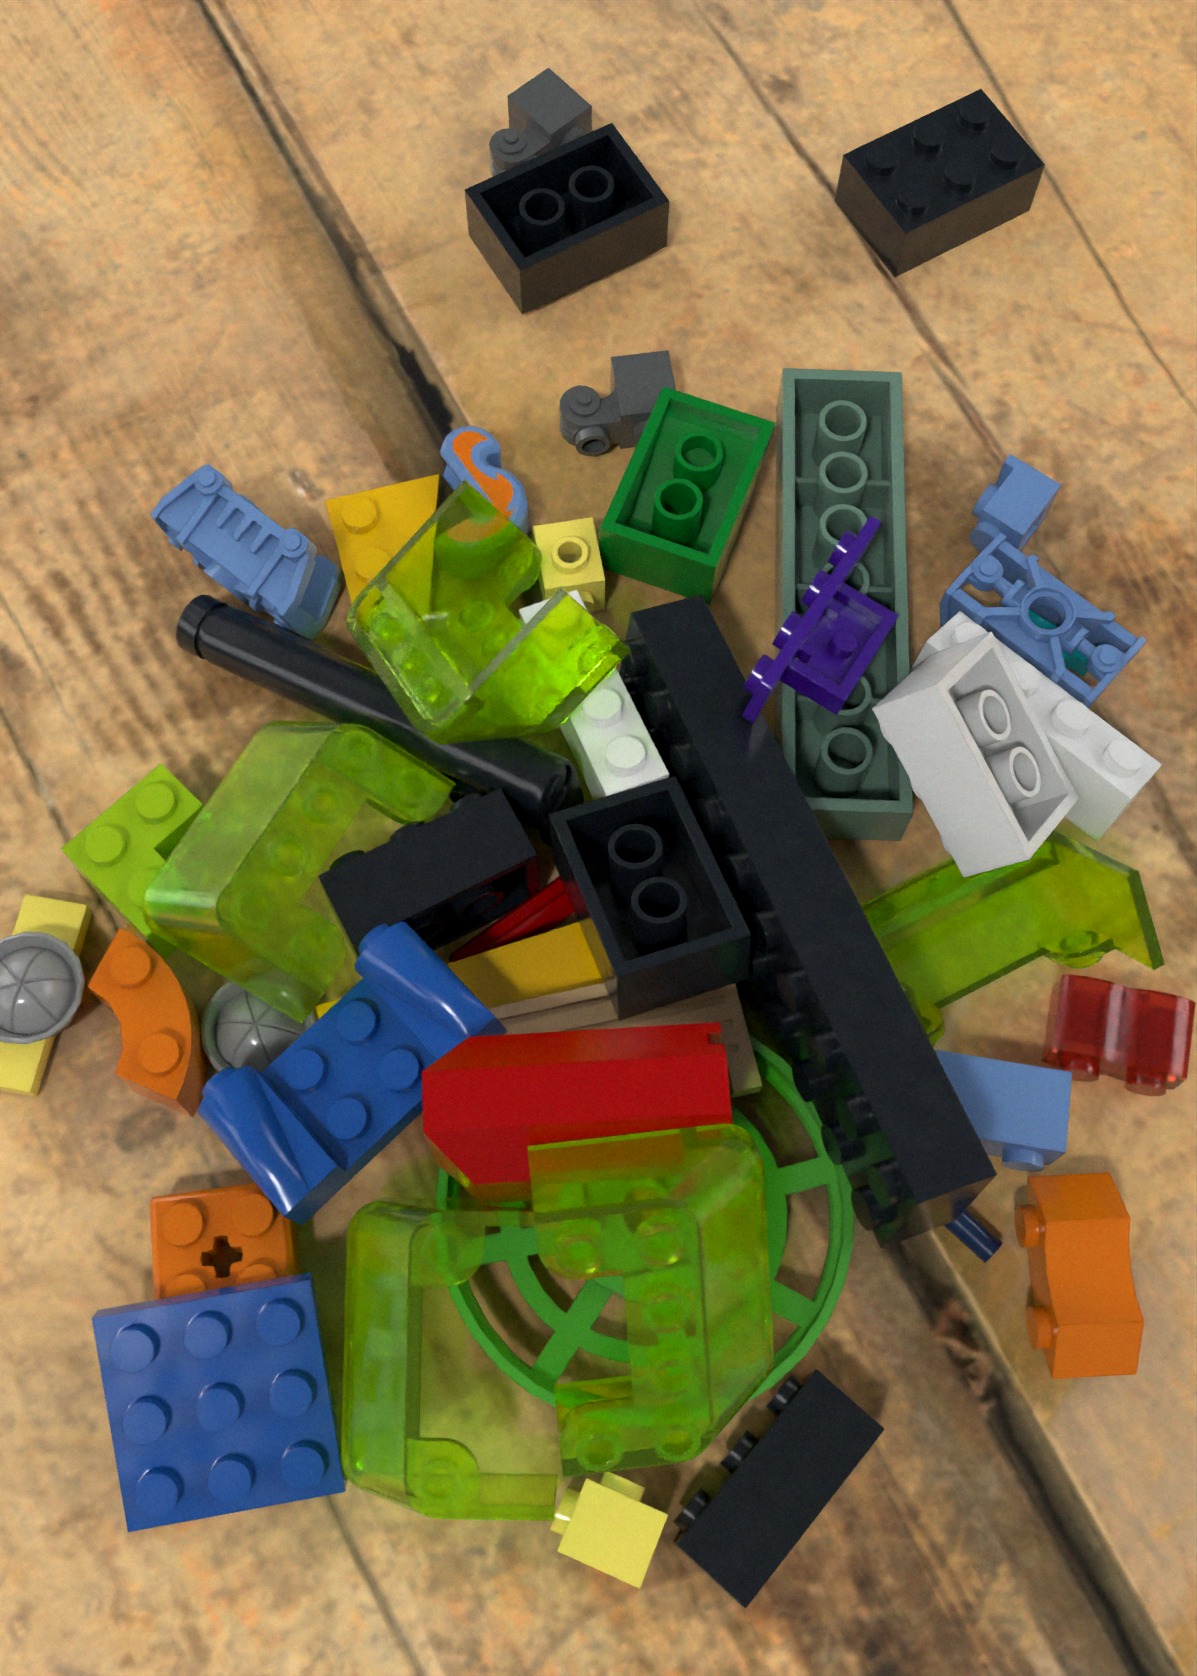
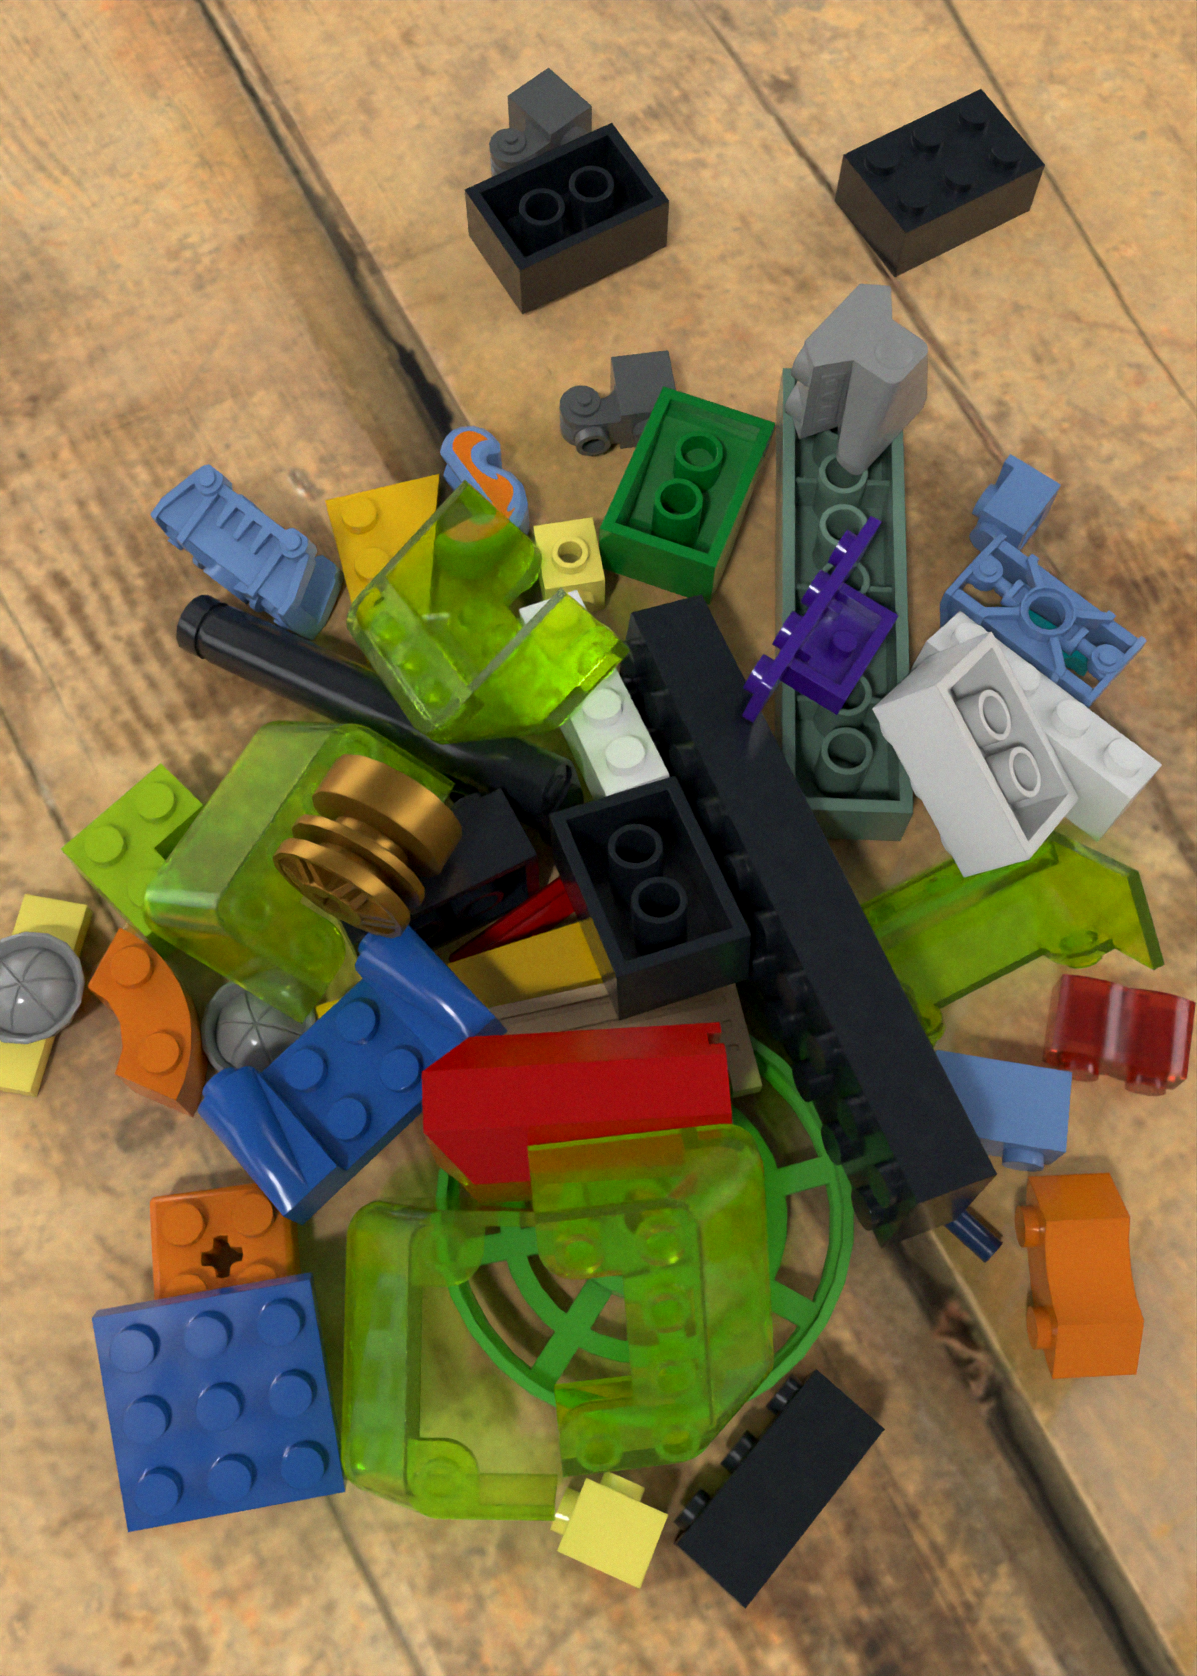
(368, 845): none -> pearl gold wheel
(860, 377): none -> light grey piece

